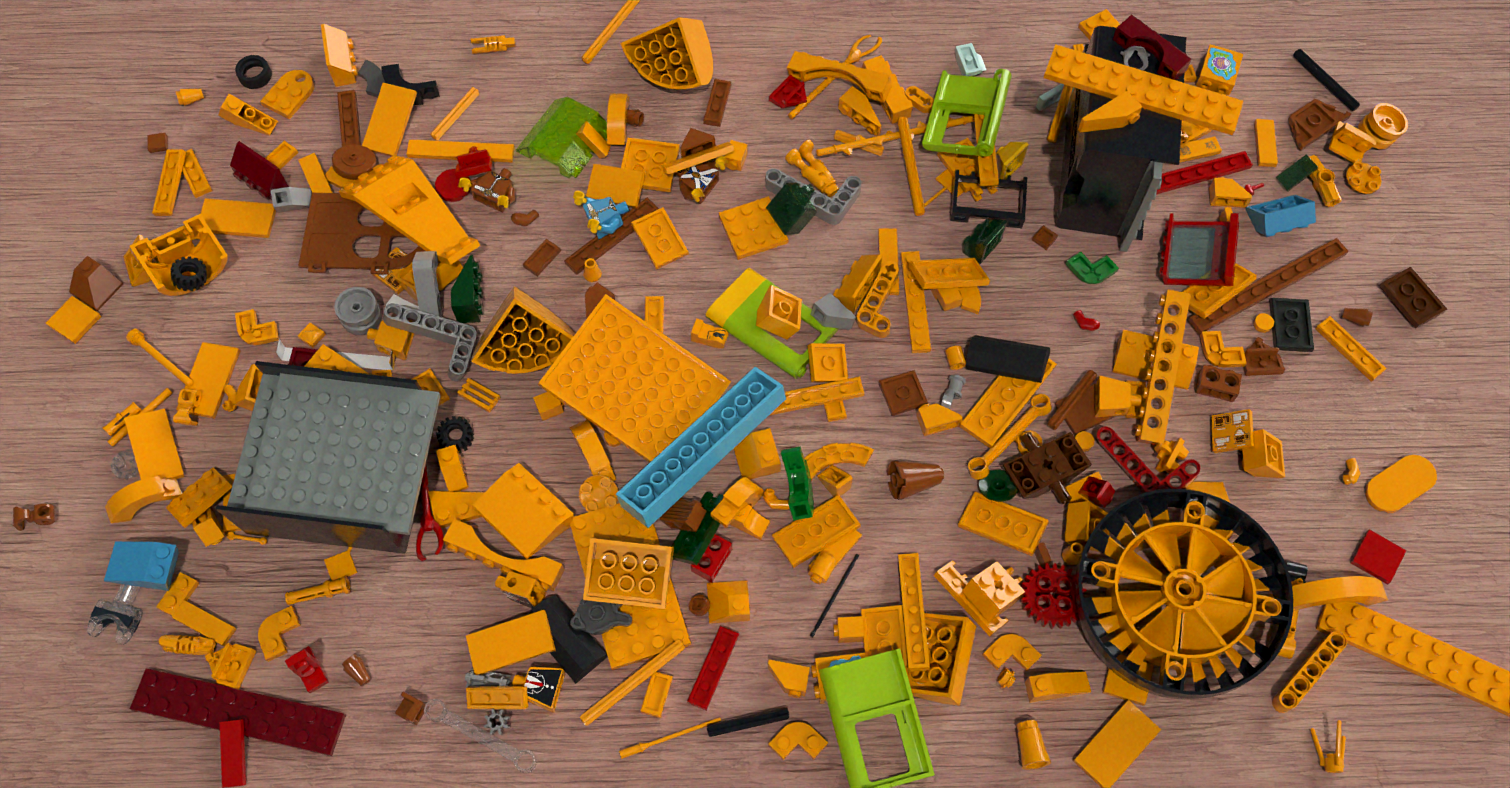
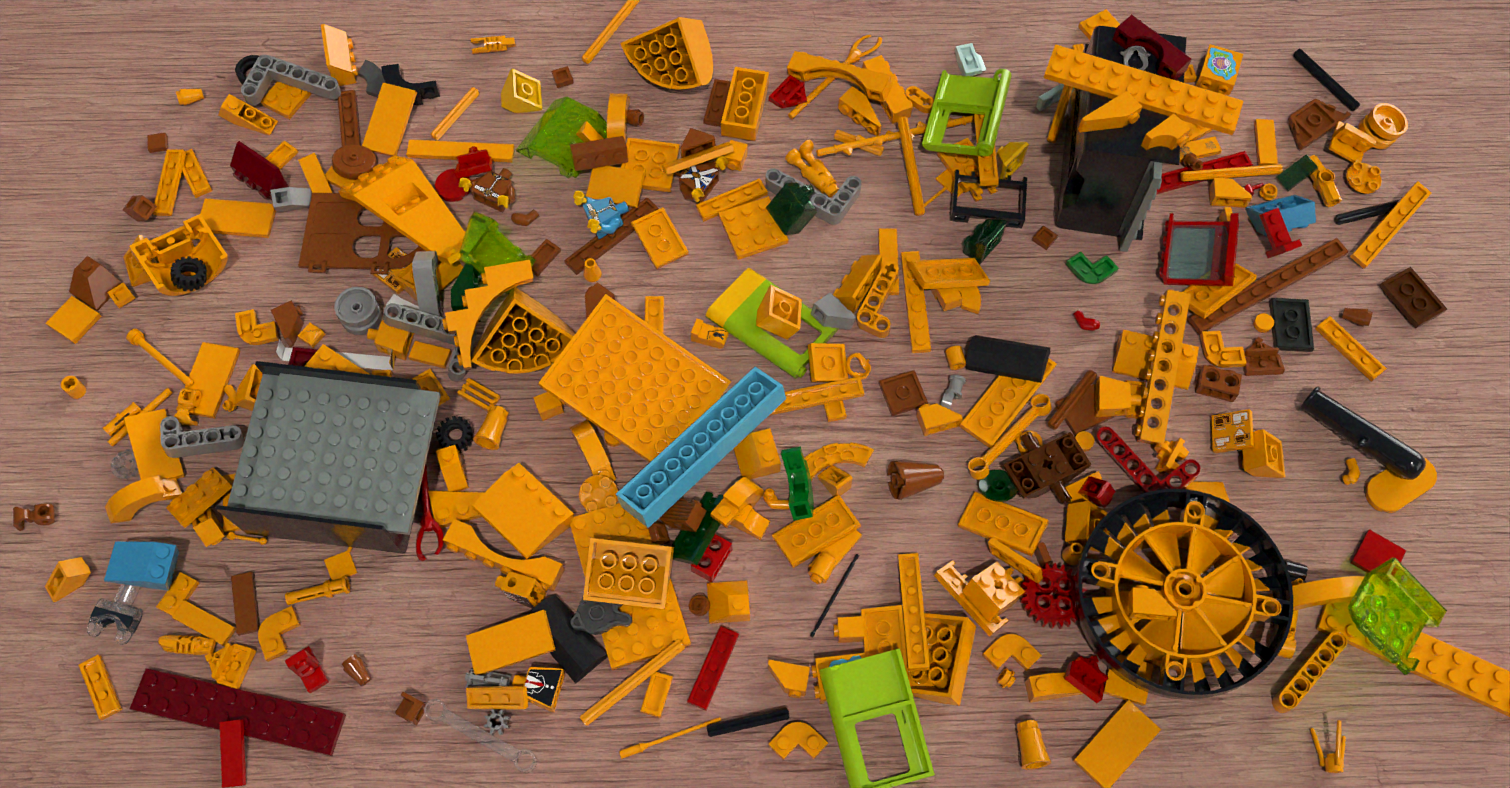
(67, 577): none -> light orange slope
(73, 387): none -> light orange gear
(100, 687): none -> light orange tile
(121, 295): none -> light orange plate
(139, 208): none -> dark orange brick
(232, 439): none -> light grey beam
(245, 603): none -> dark orange tile
(274, 70): none -> light grey beam
(289, 321): none -> dark orange slope
(430, 354): none -> light orange tile
(487, 246): none -> clear neon green windscreen
(492, 428): none -> light orange plant
(498, 280): none -> light orange arch
(521, 93): none -> yellow slope
(562, 77): none -> dark orange plate
(599, 153): none -> dark orange brick
(659, 533): none -> dark orange tile
(733, 198): none -> light orange tile
(745, 103): none -> light orange brick
(864, 363): none -> light orange piece
(1015, 560): none -> light orange tile
(1087, 677): none -> red slope
(1149, 604): none -> light orange slope
(1169, 134): none -> light orange arch
(1191, 160): none -> dark orange pin
(1231, 172): none -> light orange axle
(1268, 188): none -> light orange plate
(1277, 233): none -> red bracket
(1364, 213): none -> black axle
(1365, 435): none -> black piece
(1390, 224): none -> light orange plate
(1393, 610): none -> clear neon green slope

